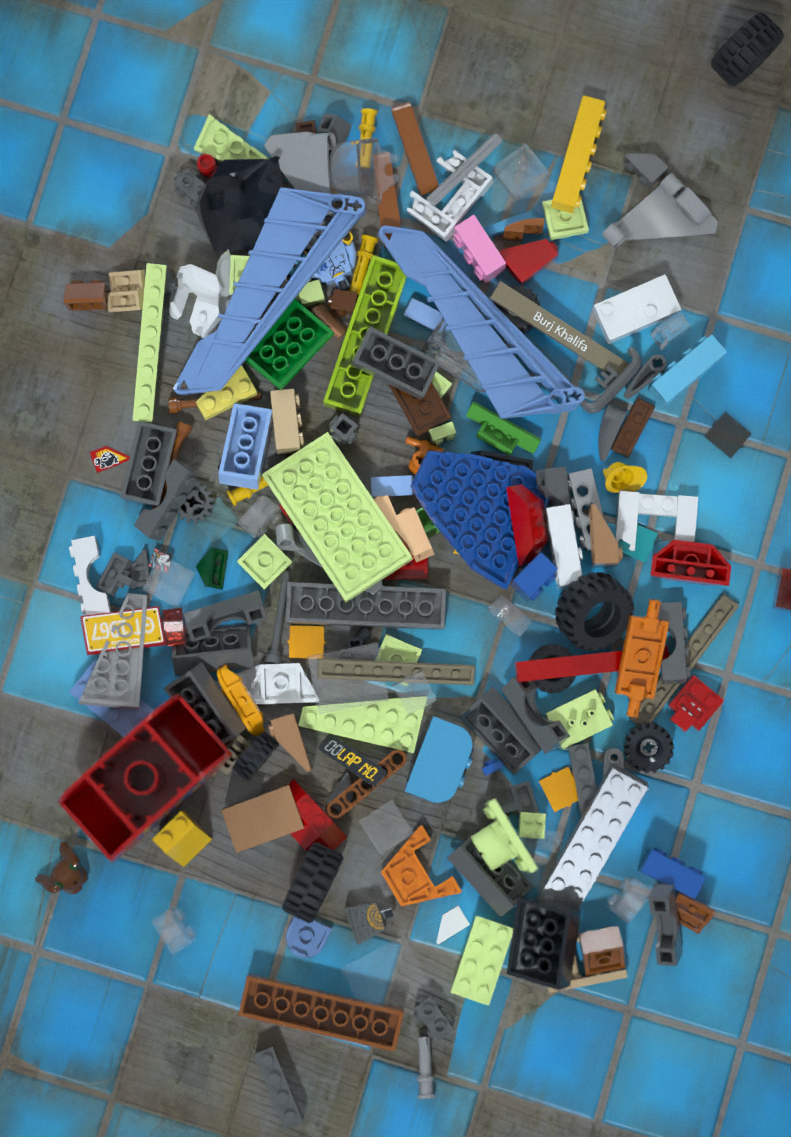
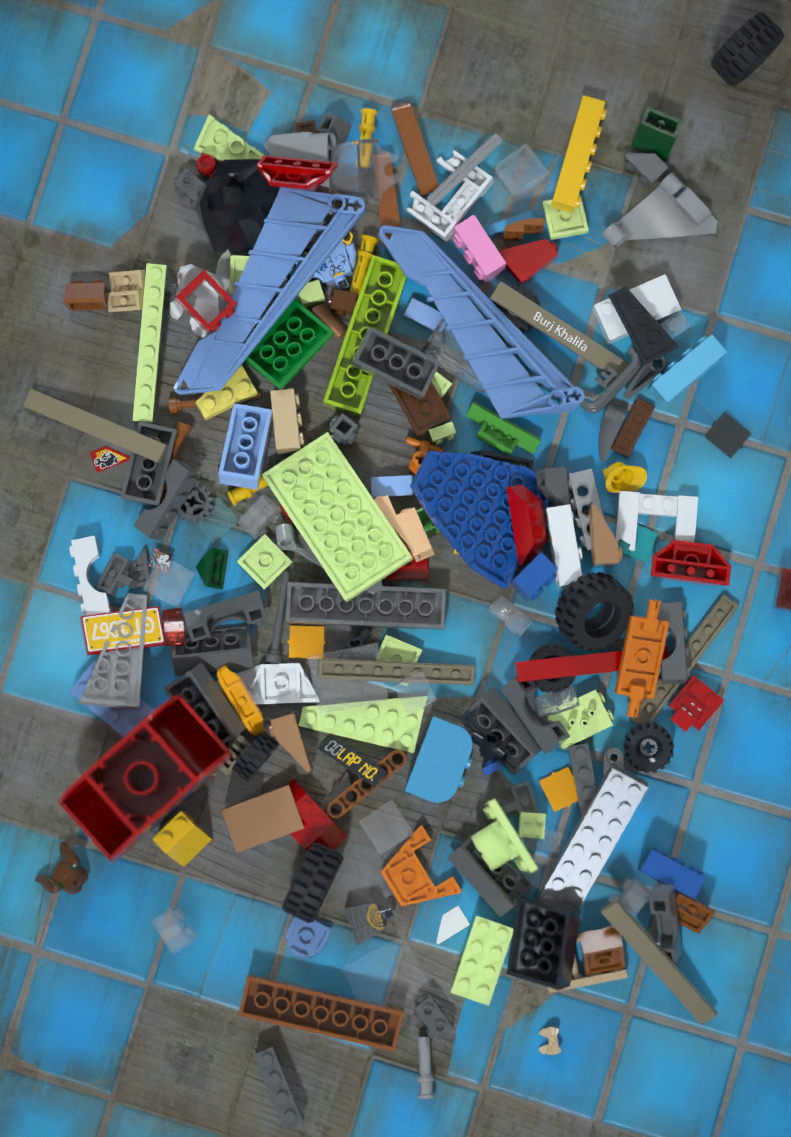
(95, 426): none -> dark tan tile
(191, 287): none -> red window
(295, 172): none -> red wedge
(489, 746): none -> black axle
(553, 1047): none -> tan piece
(556, 703): none -> clear slope
(643, 329): none -> black wing
(657, 133): none -> dark green slope
(659, 962): none -> dark tan tile

